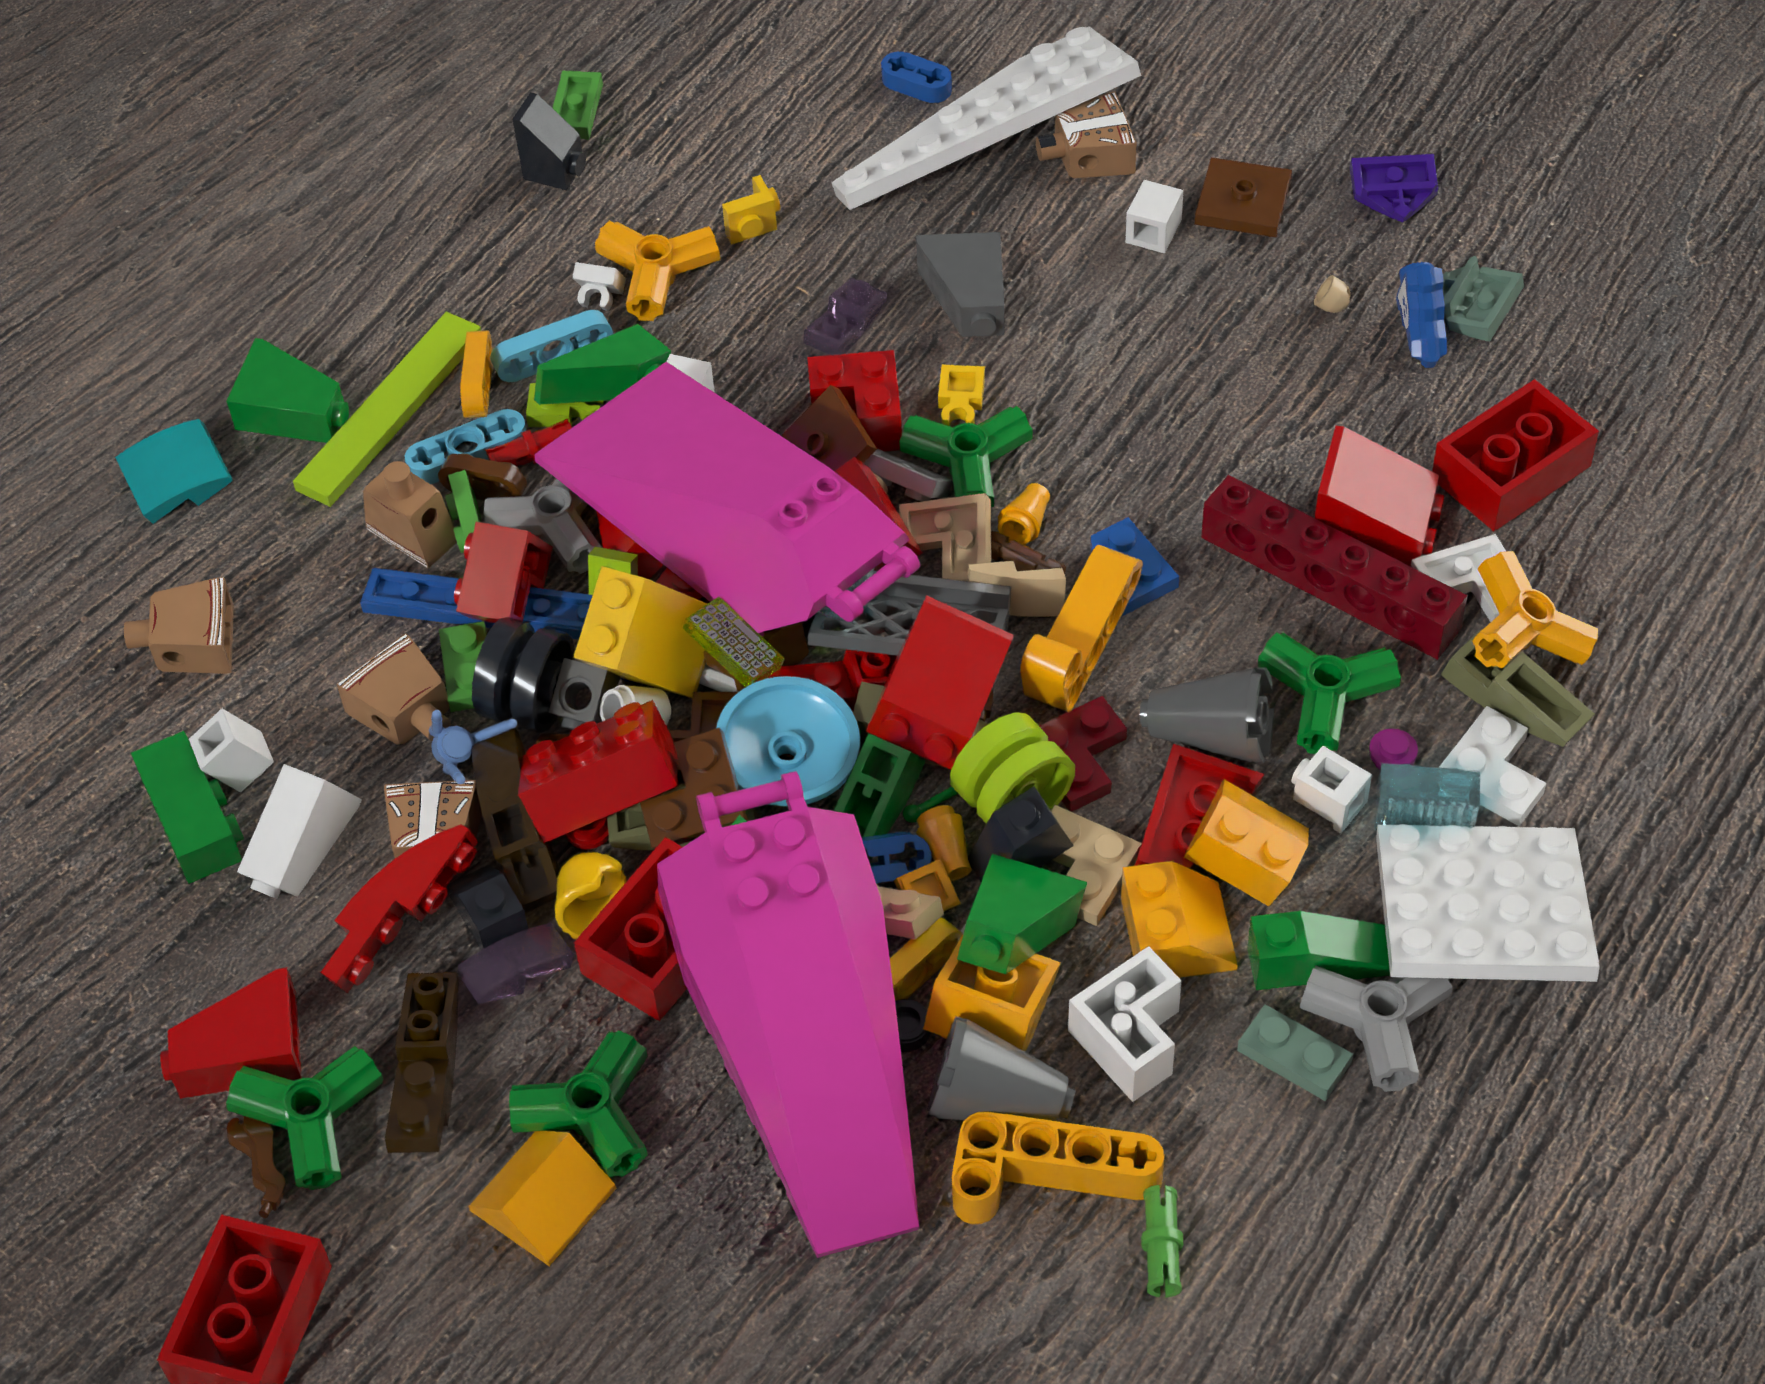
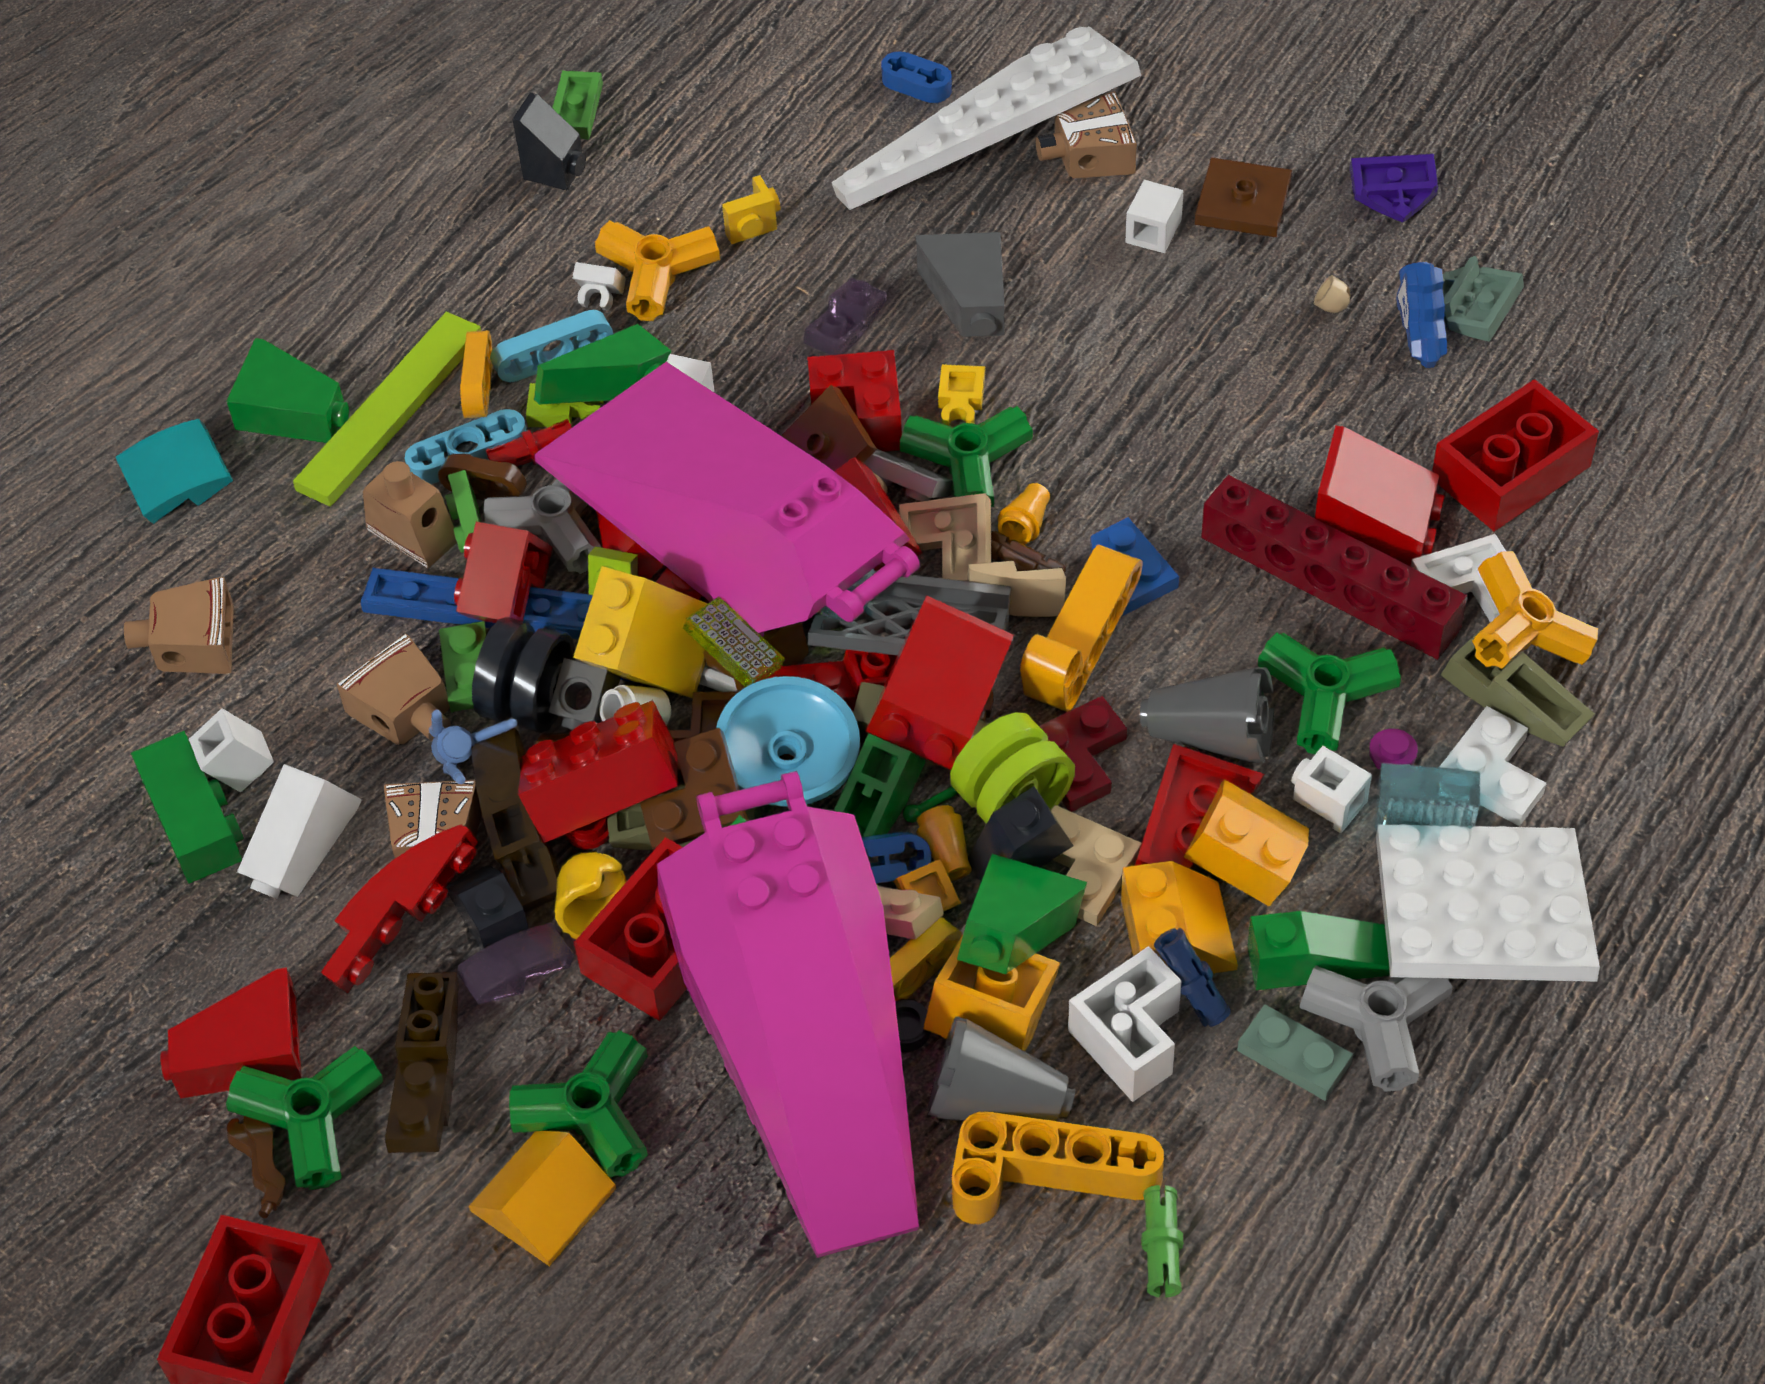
(1194, 977): none -> dark blue pin

